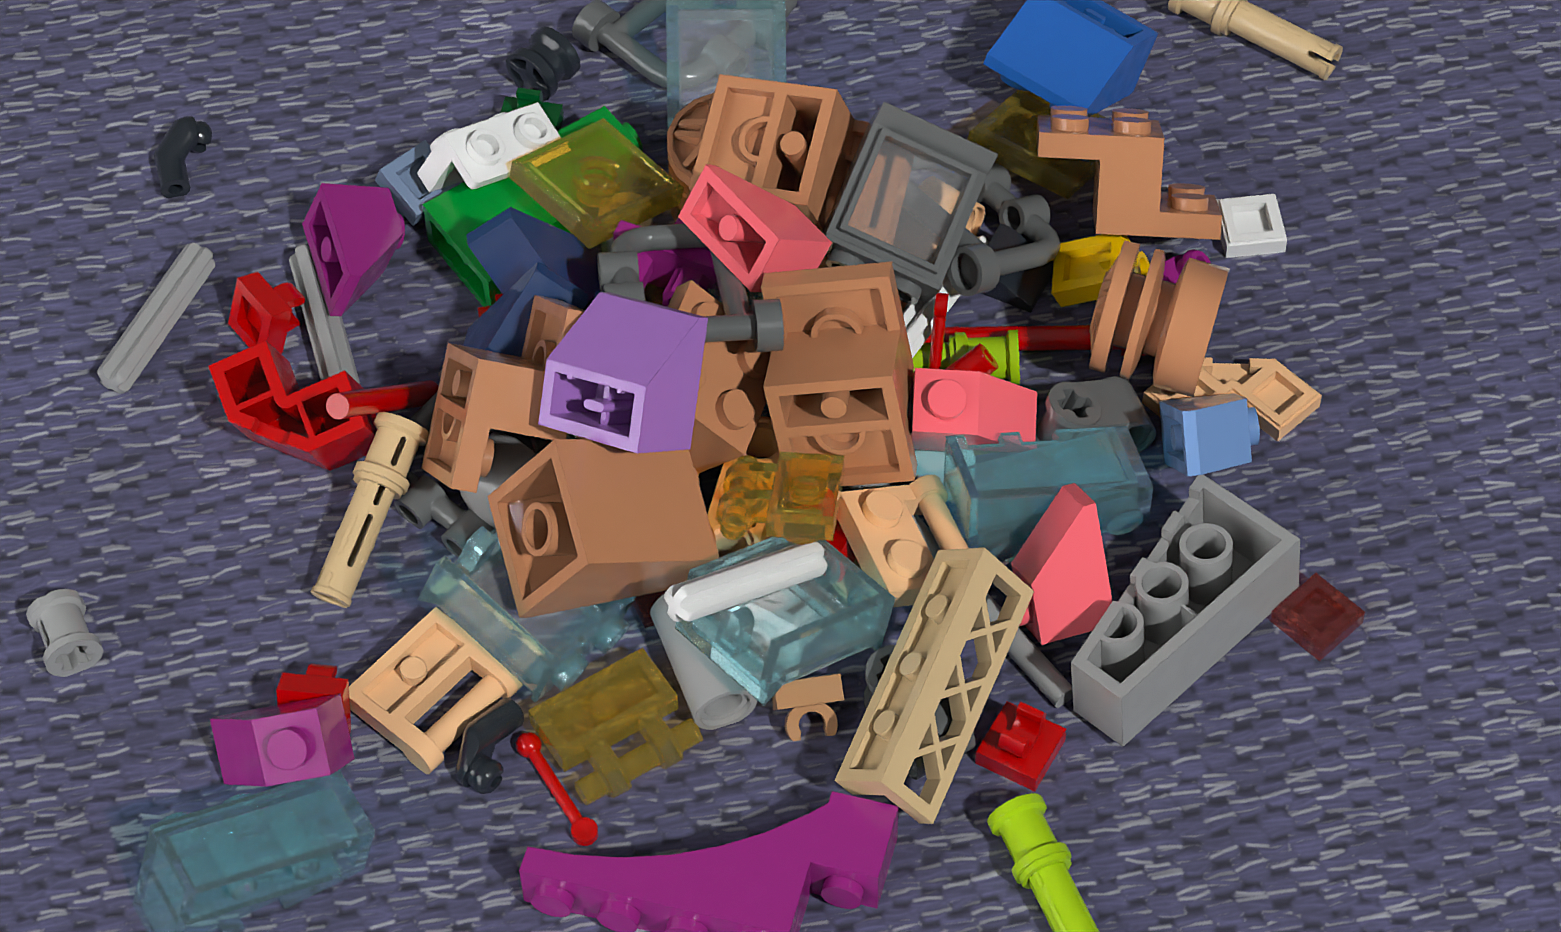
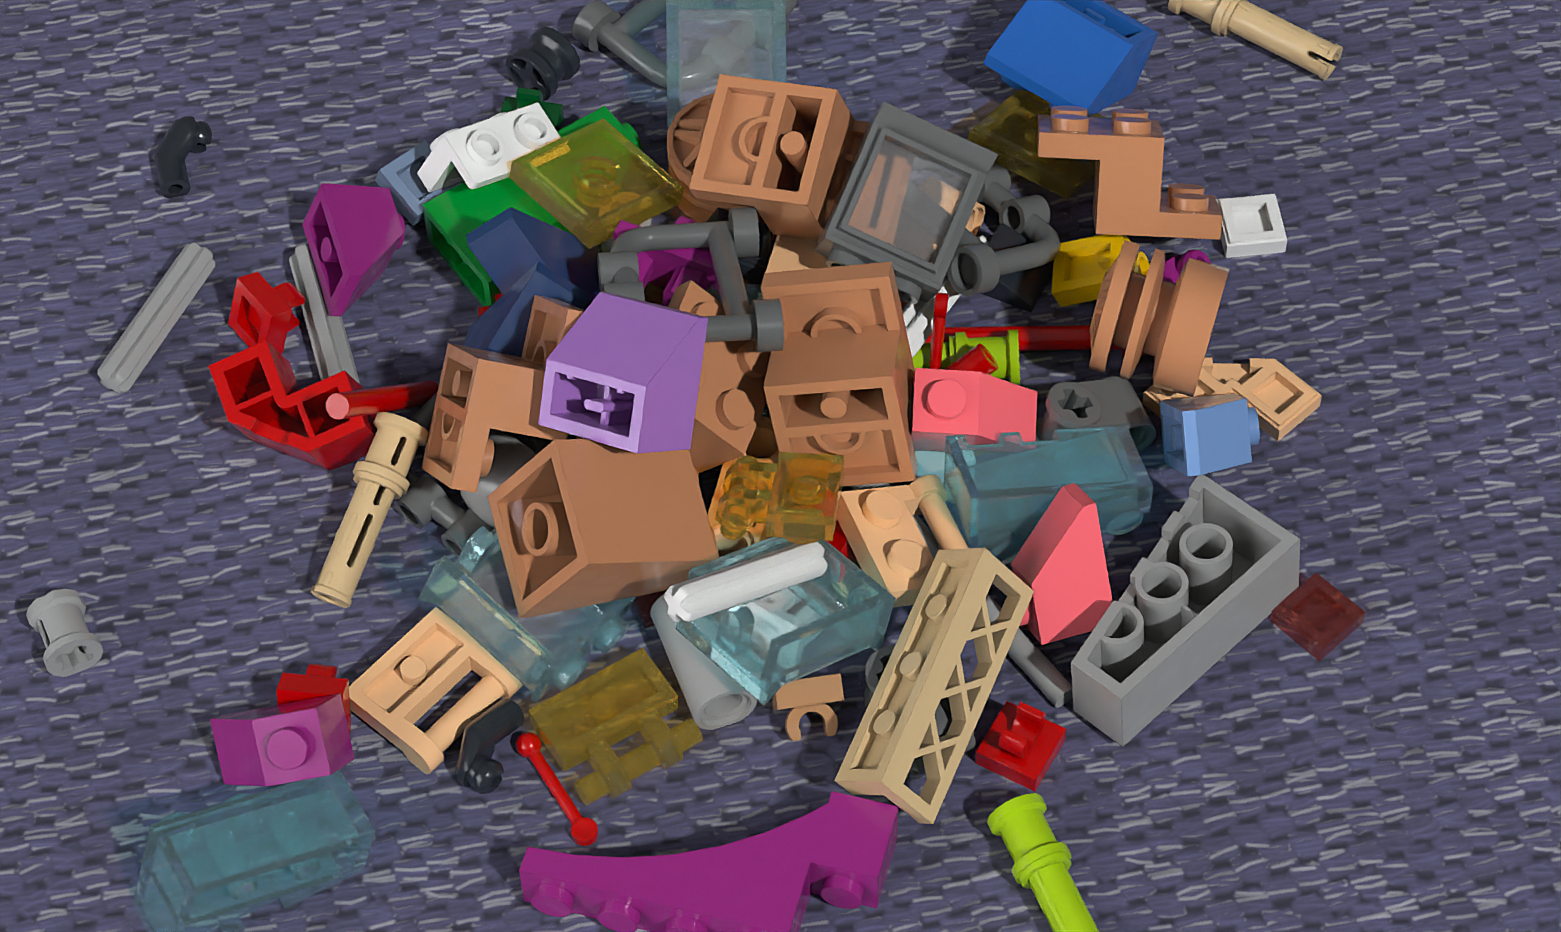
(751, 228): coral slope -> none

